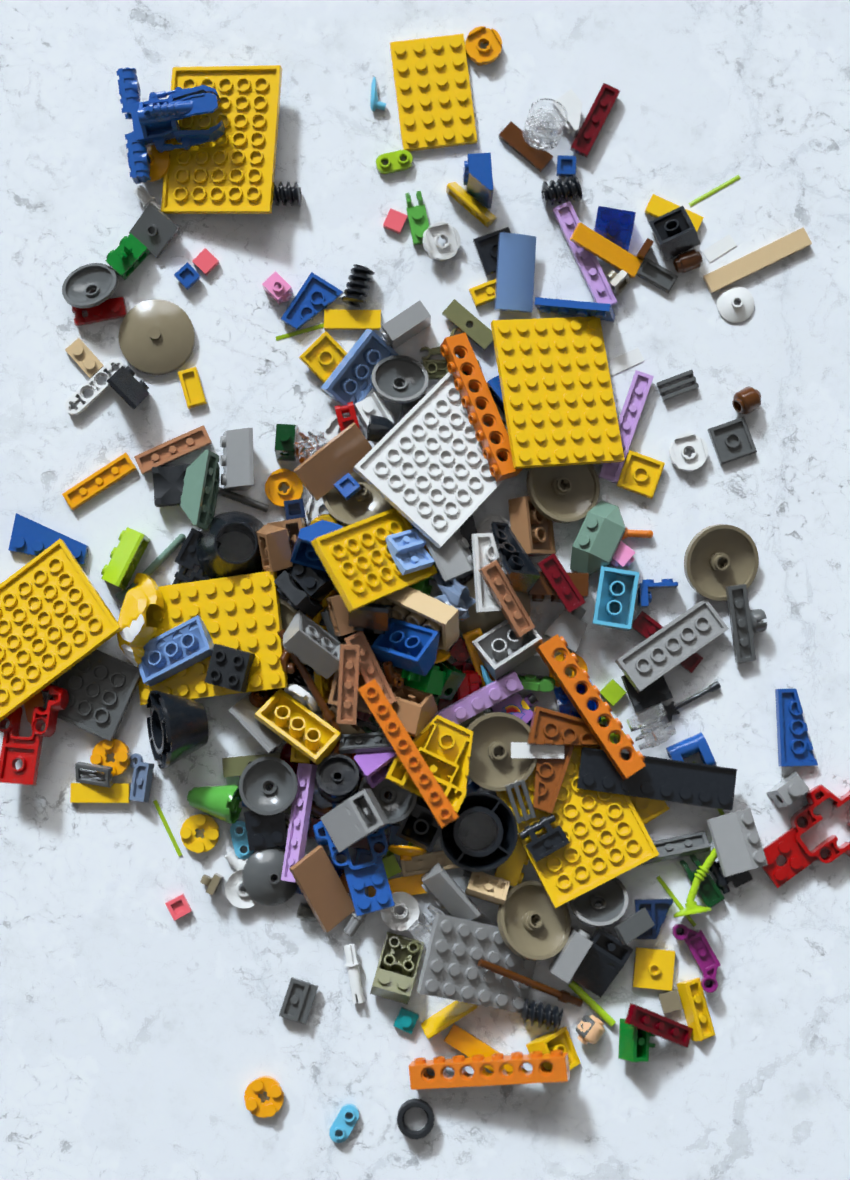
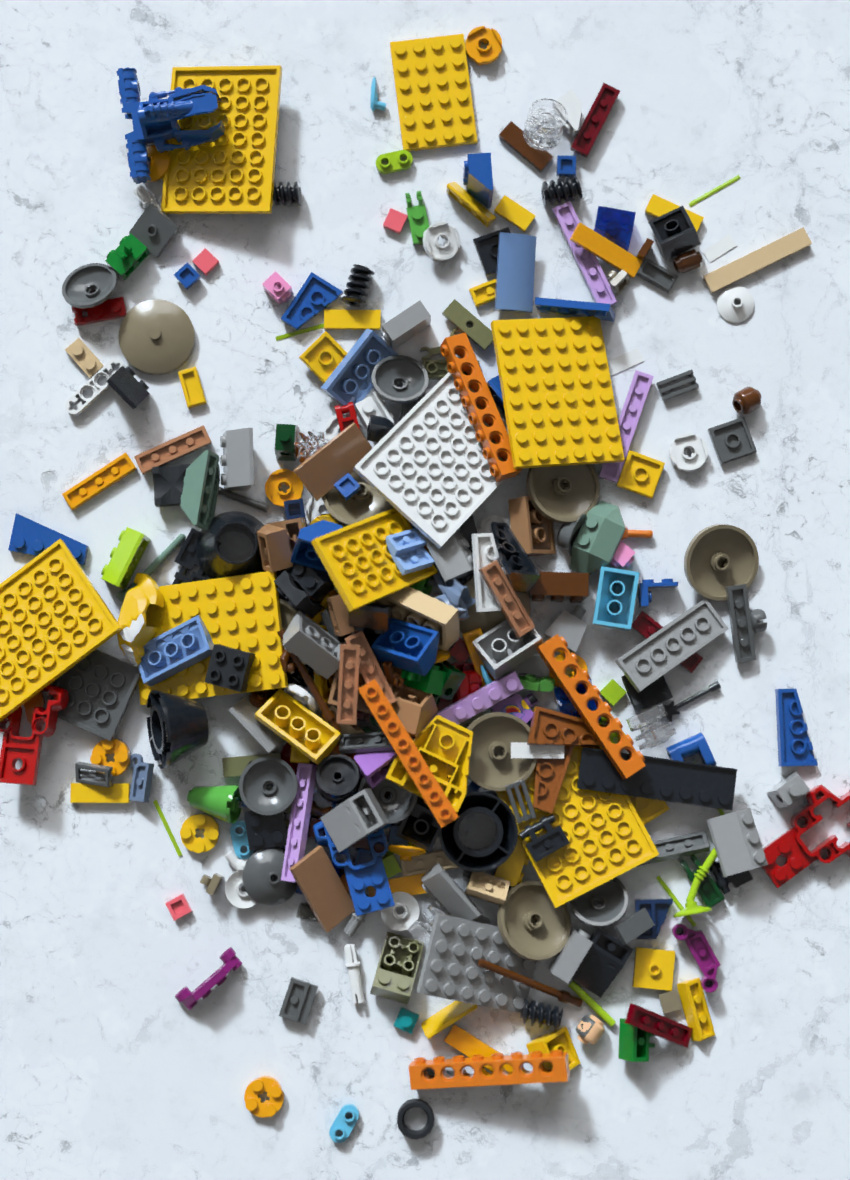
(190, 998): none -> magenta plate
(514, 213): none -> yellow tile
(561, 583): dark red plate -> none
(568, 533): none -> dark grey piece

